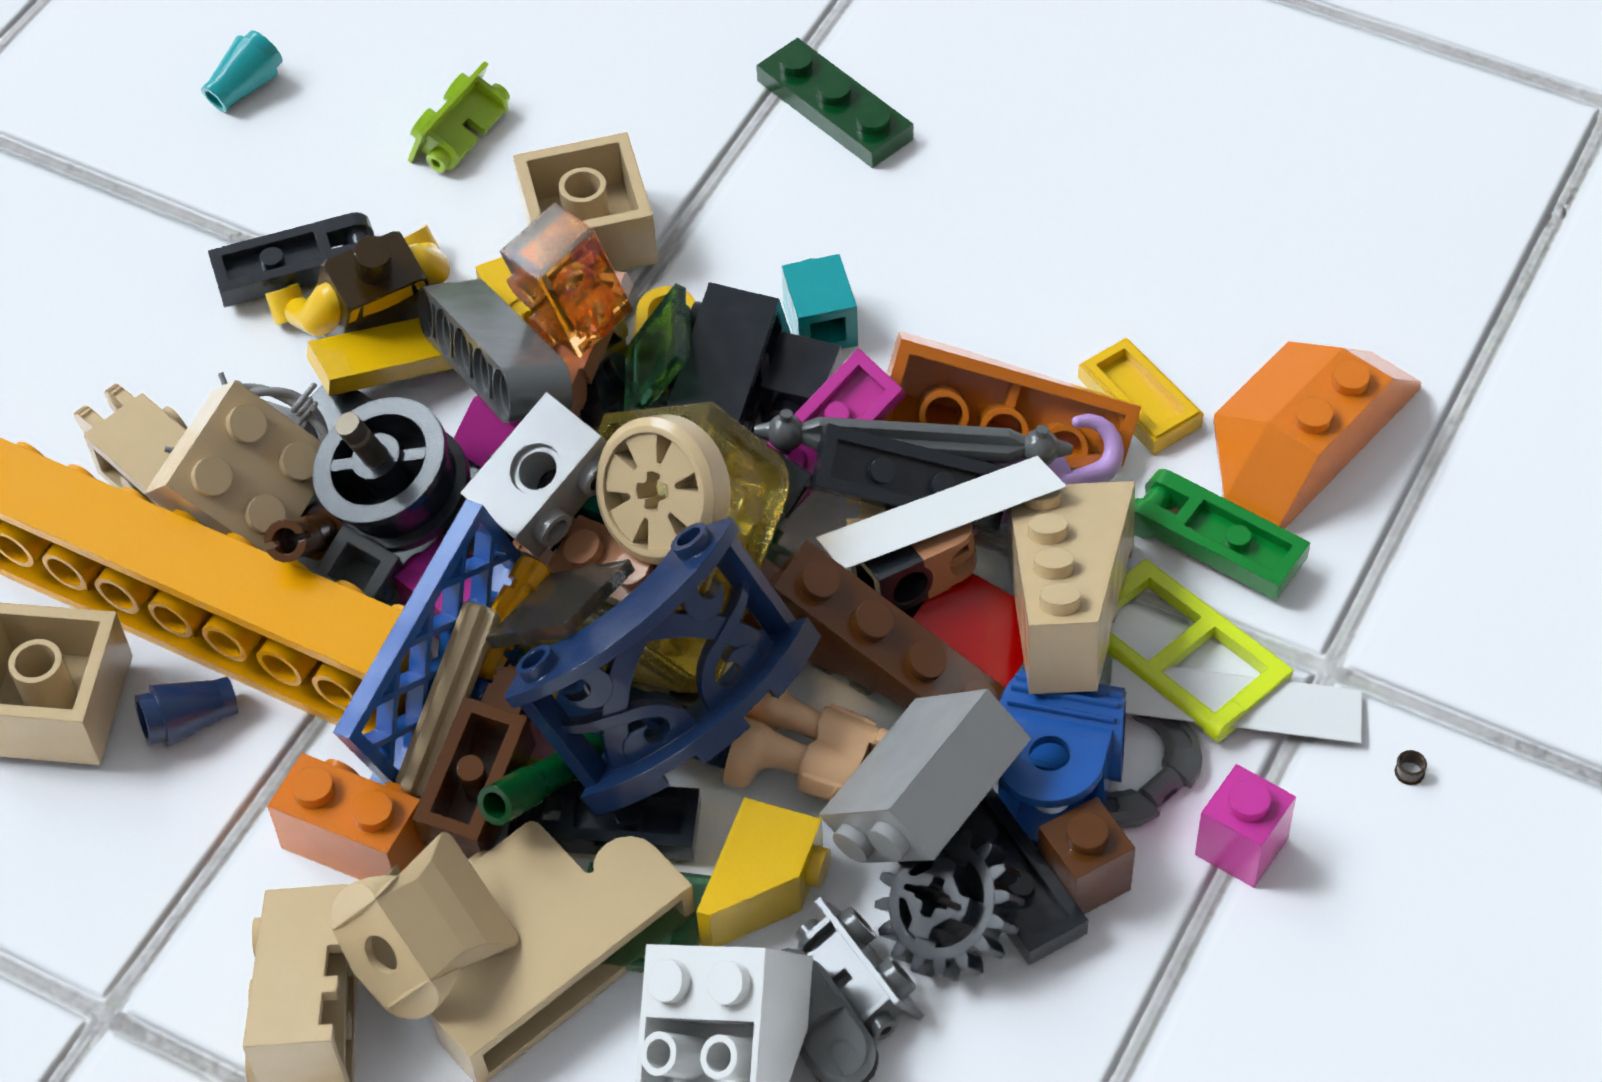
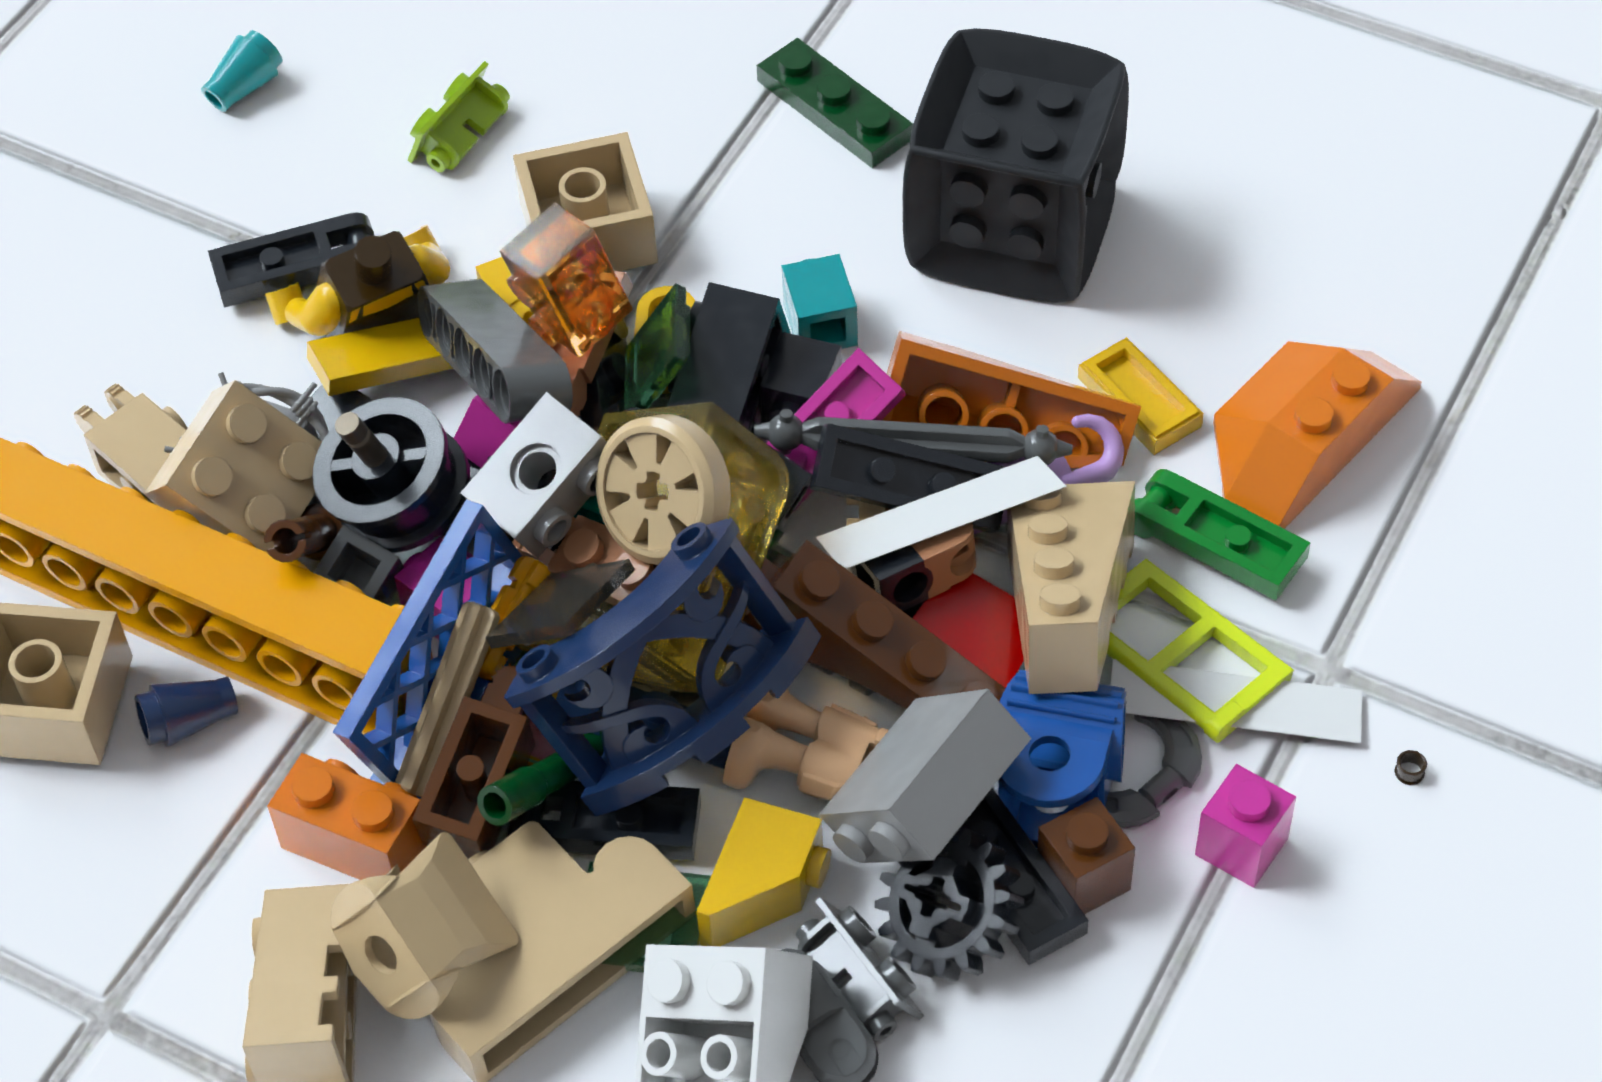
(1014, 164): none -> black piece

